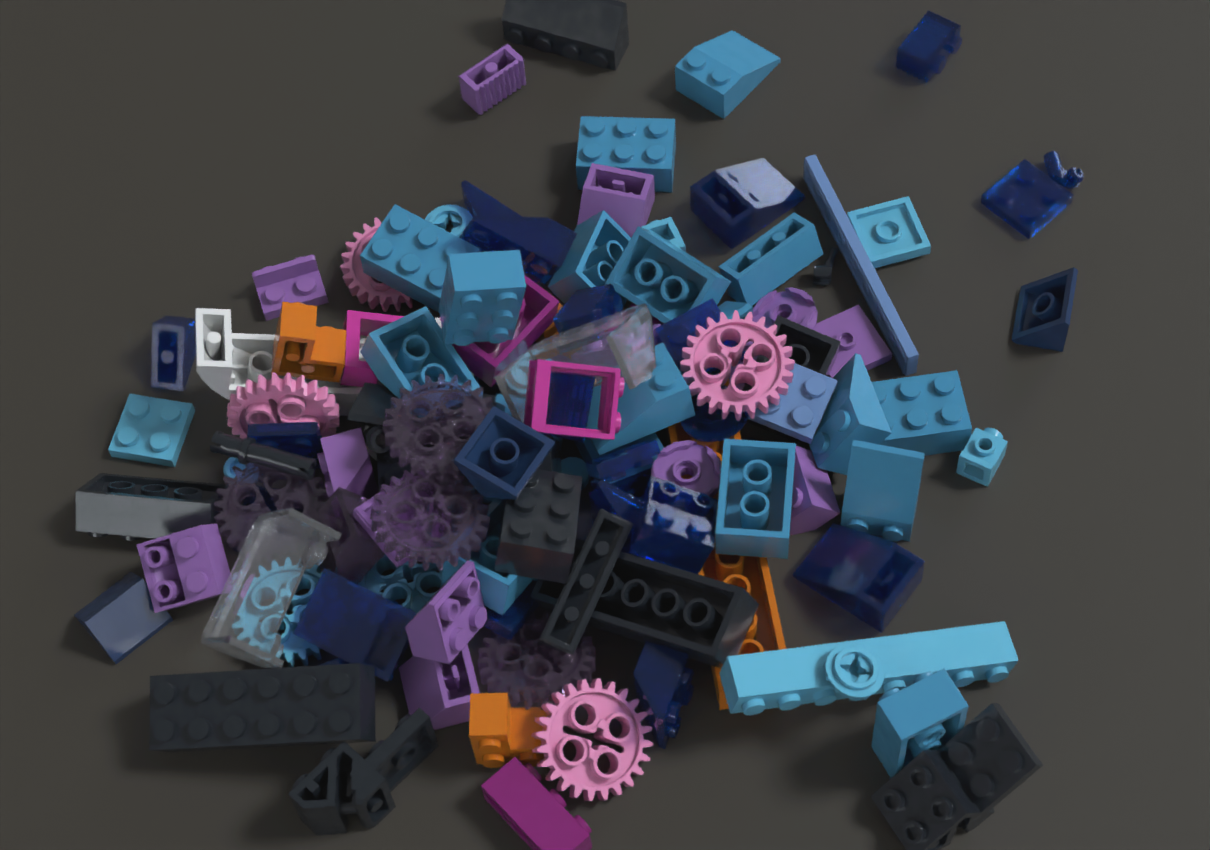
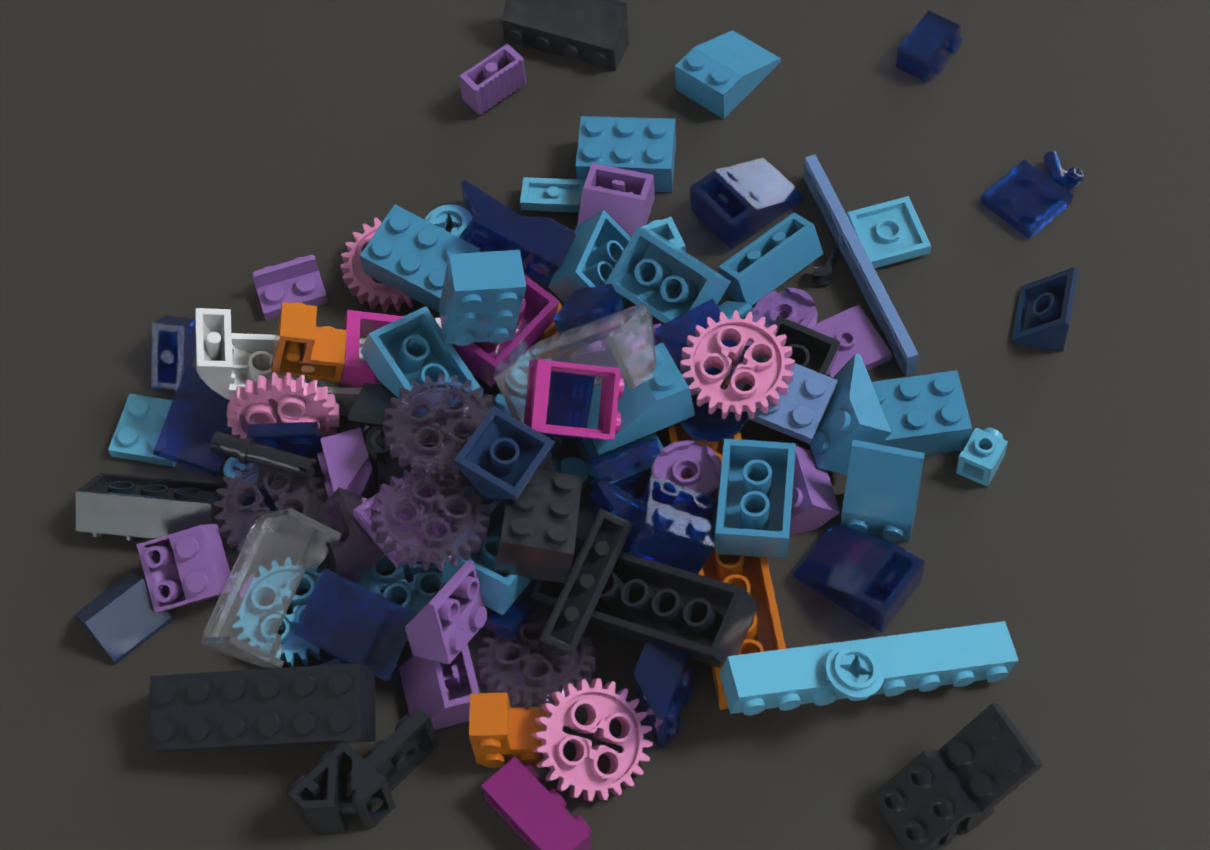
(192, 423): none -> clear blue tile
(551, 194): none -> medium azure plate
(917, 719): dark azure brick -> none

